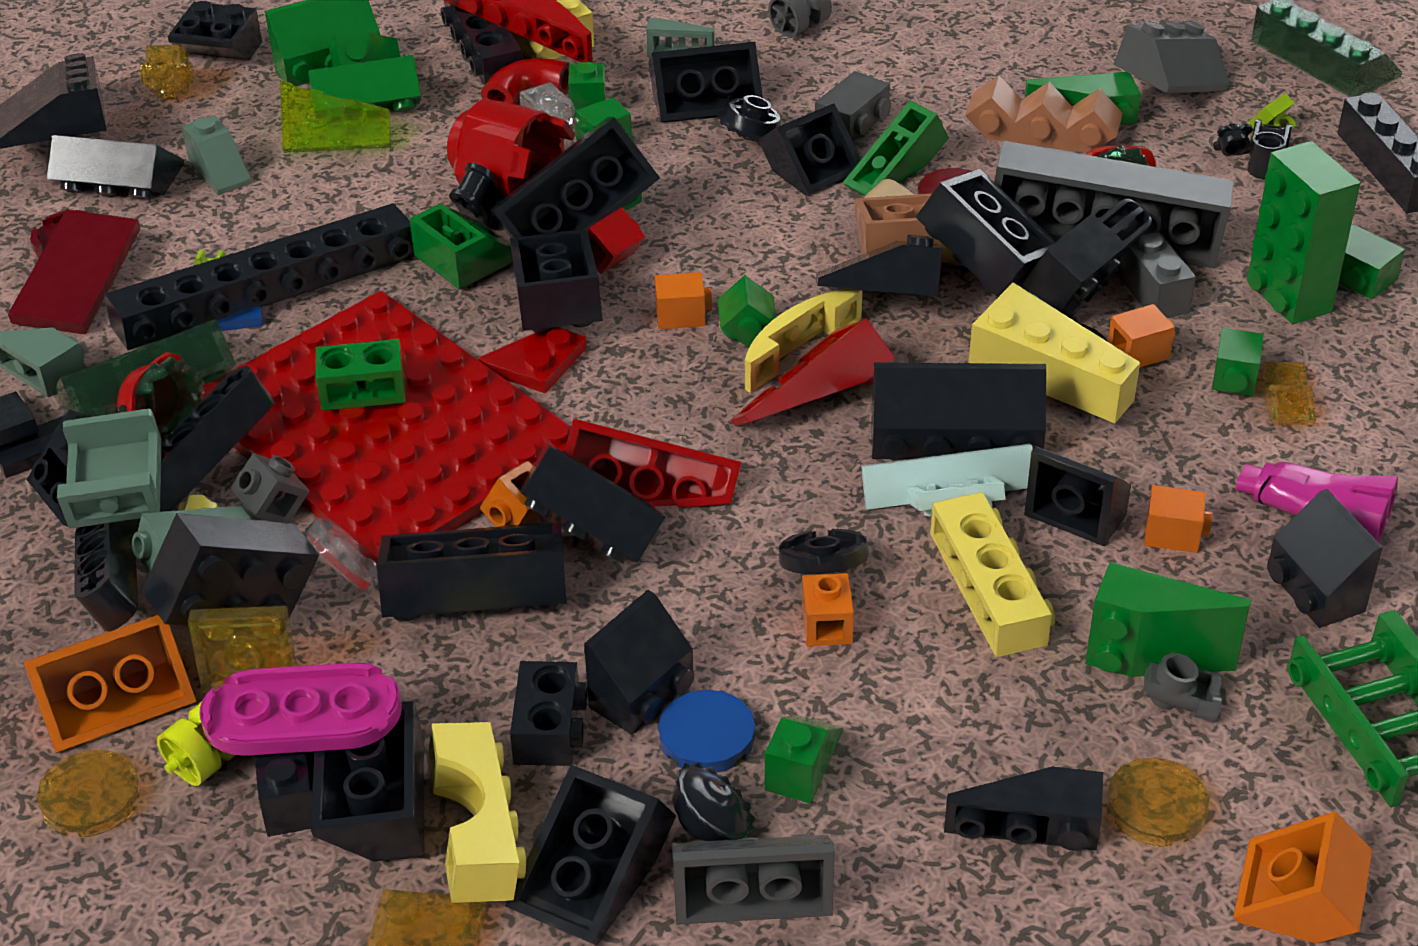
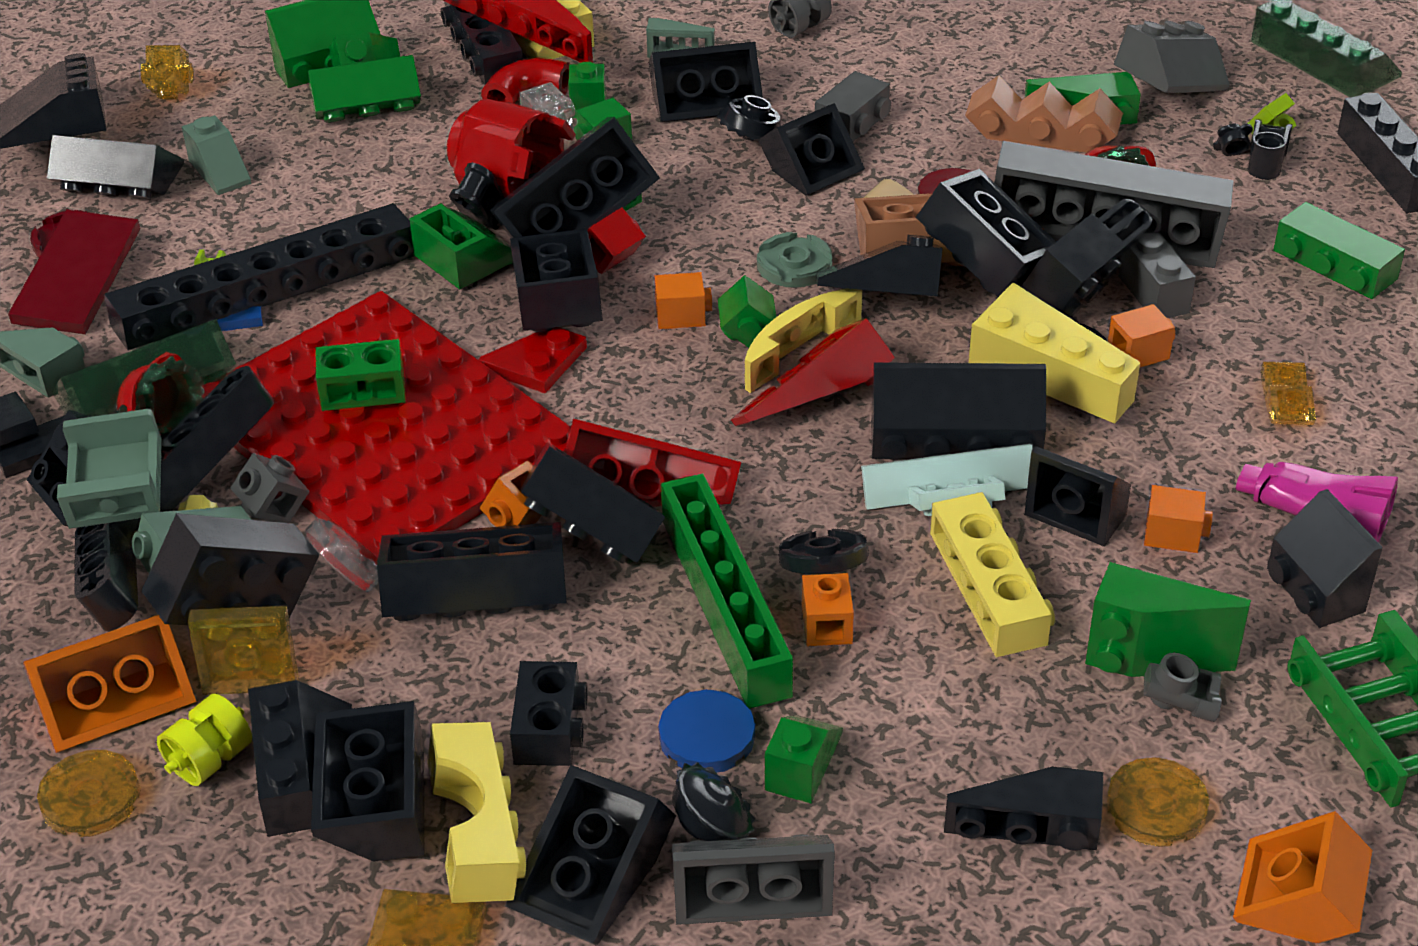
(218, 30): black slope -> none
(301, 709): dark pink tile -> none
(329, 123): clear neon green wing -> none
(637, 664): black slope -> none
(727, 592): none -> green brick
(784, 266): none -> sand green tile
(901, 150): green slope -> none
(1237, 361): green brick -> none
(1302, 231): green brick -> none

